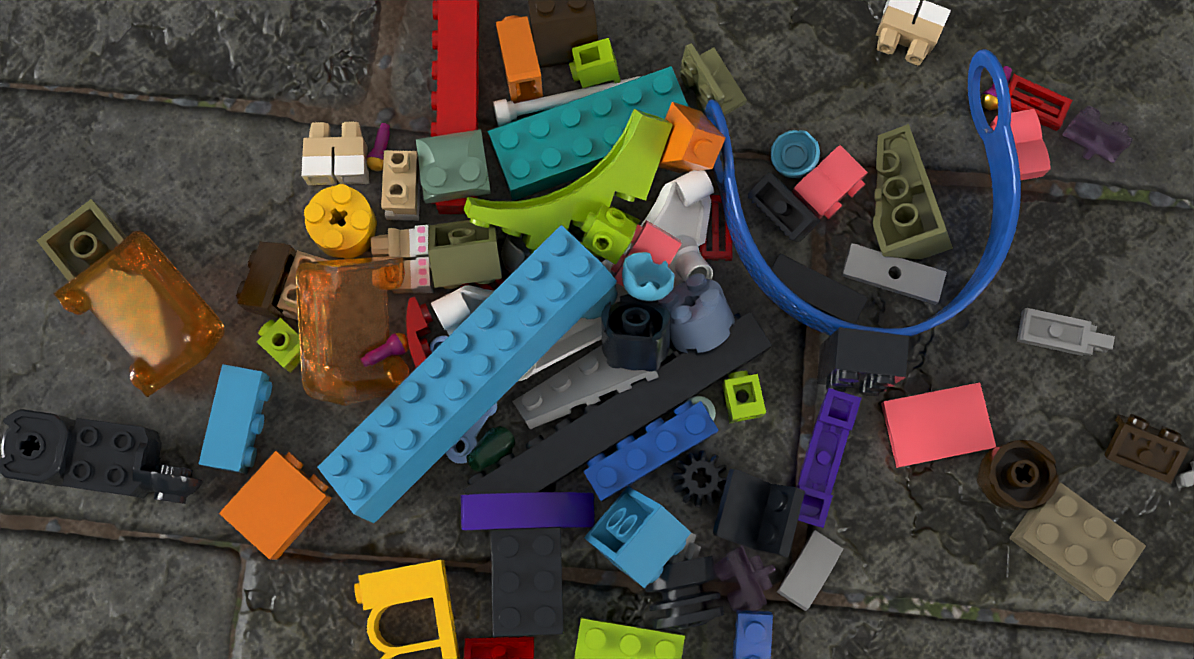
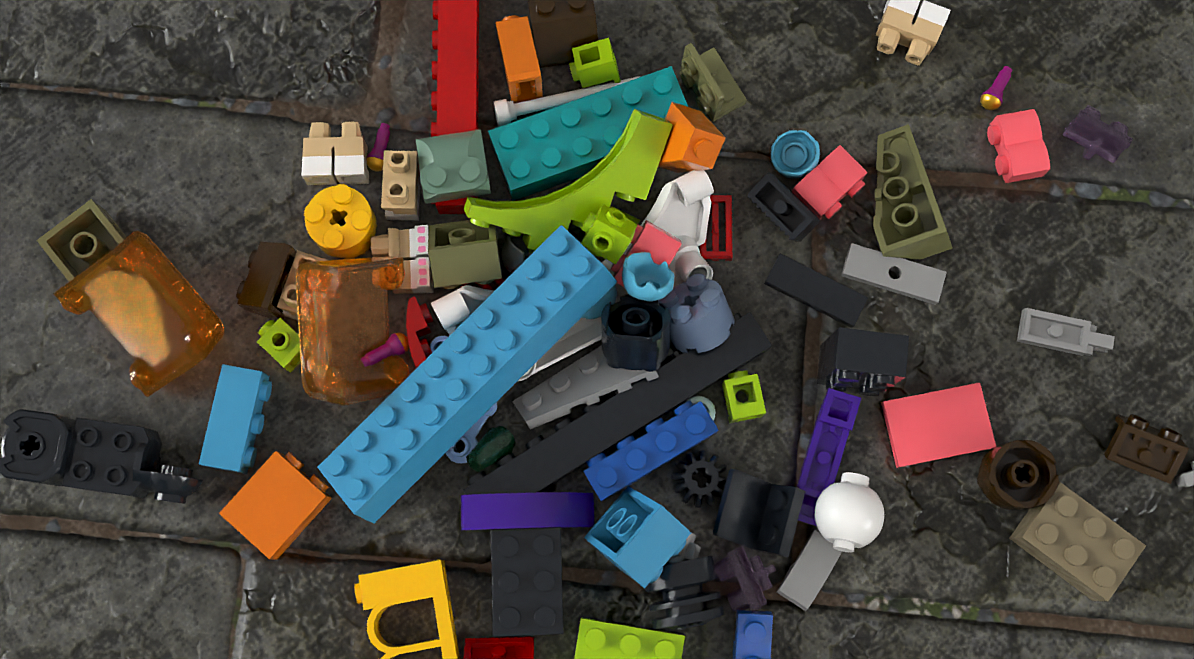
(849, 513): none -> white brick
(1006, 205): blue piece -> none
(1057, 116): red tile -> none

